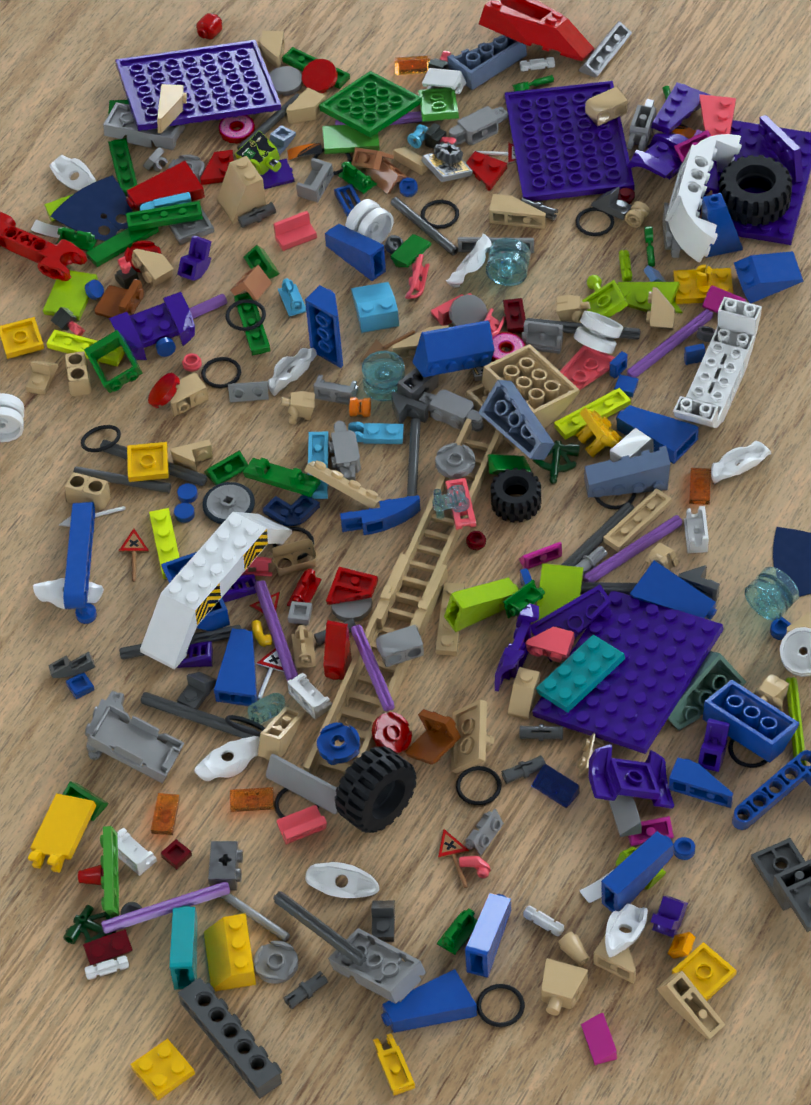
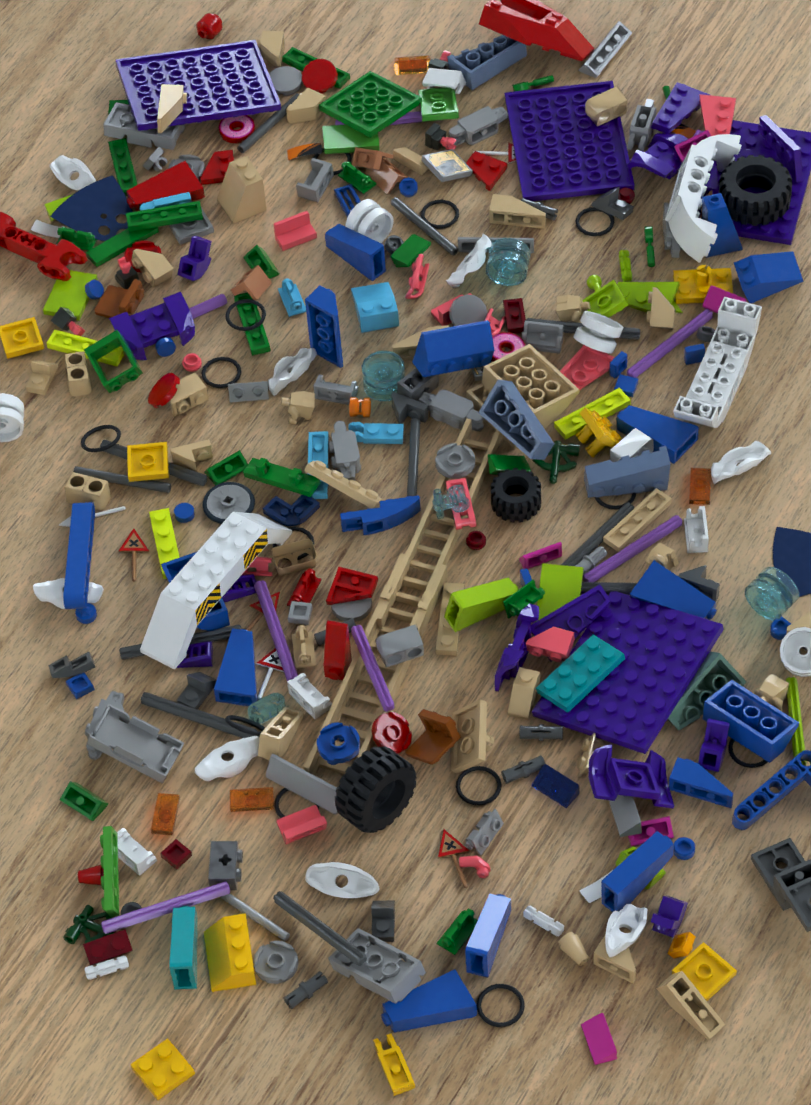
(61, 831): yellow tile -> none
(187, 493): blue tile -> none
(257, 215): dark grey pin -> none
(257, 631): yellow arm -> none
(260, 153): torso -> none
(261, 1080): dark grey brick -> none
(281, 177): dark purple piece -> none
(282, 138): sand blue slope -> none
(377, 346): medium nougat piece -> none
(418, 135): medium azure bush -> none
(442, 152): dark grey gear -> none
(536, 64): white axle -> none
(562, 985): tan torso -> none
(637, 214): tan wheel -> none
(653, 274): medium blue tile -> none

